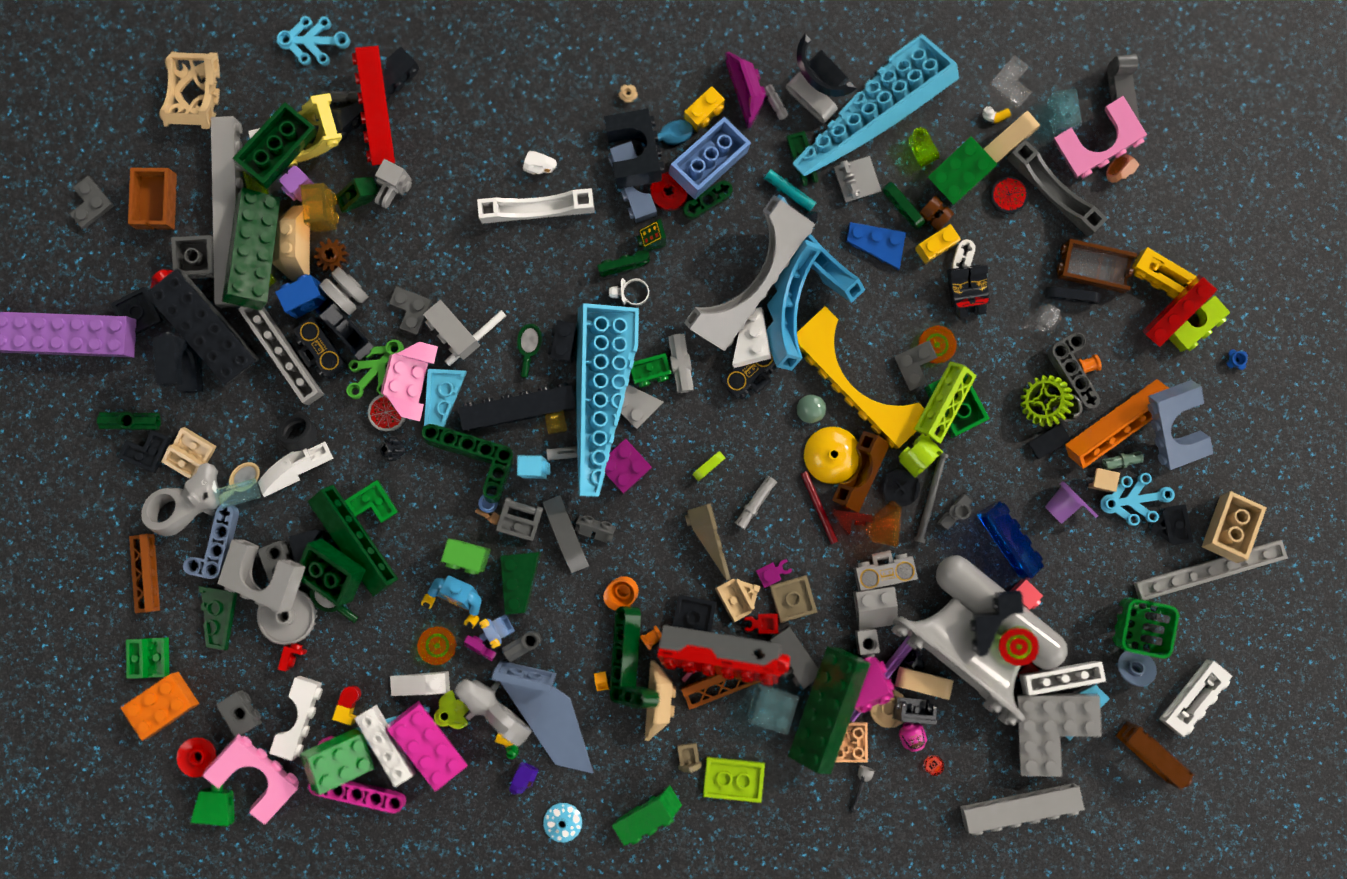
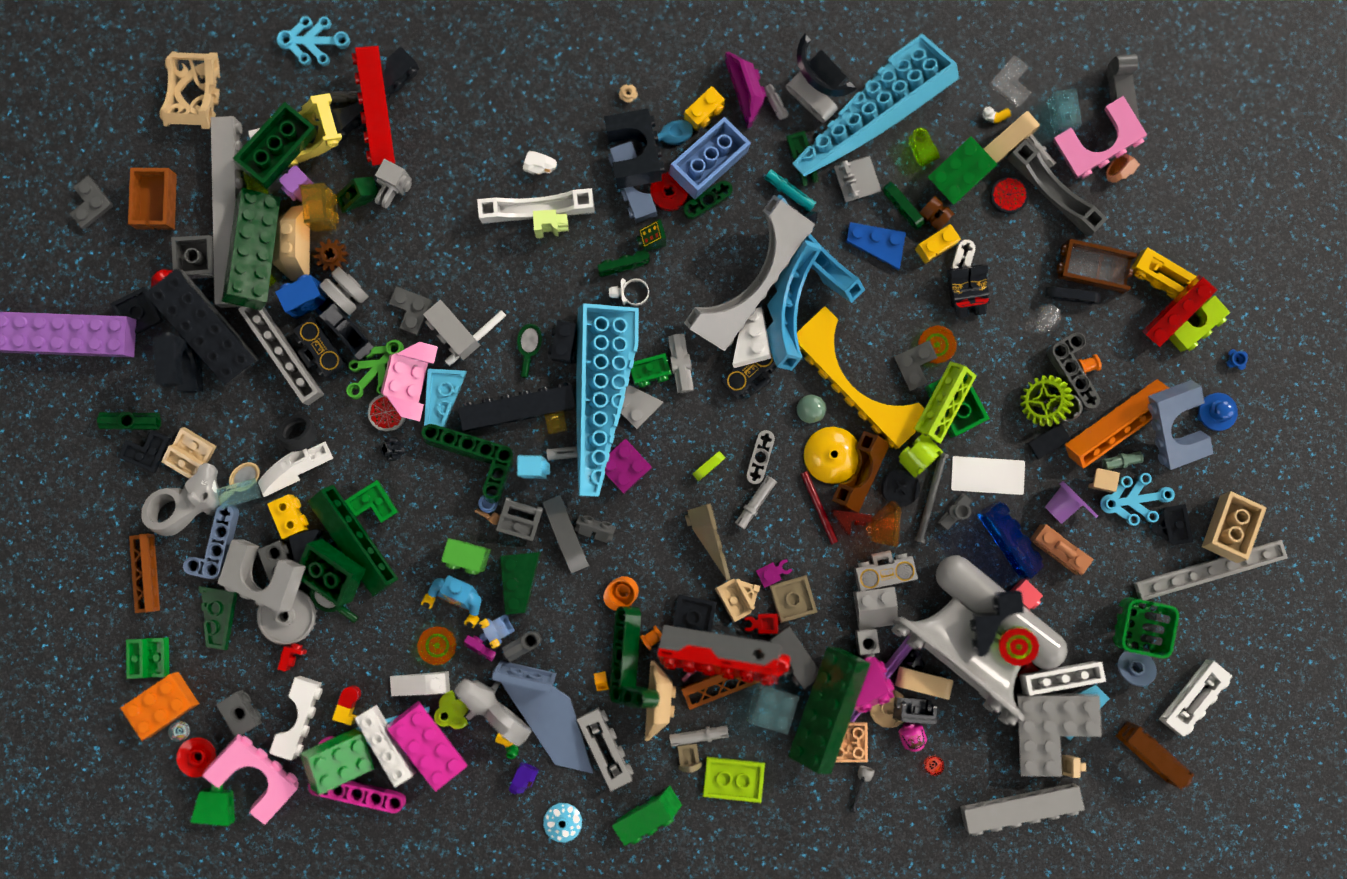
(179, 731): none -> clear light blue tile
(288, 516): none -> yellow brick
(549, 222): none -> yellowish green hips
(619, 777): none -> light grey brick
(699, 735): none -> light grey pin
(768, 445): none -> light grey beam
(988, 475): none -> white sticker
(1042, 150): none -> light grey pin
(1061, 549): none -> nougat piece
(1071, 766): none -> tan tile
(1217, 412): none -> blue plate

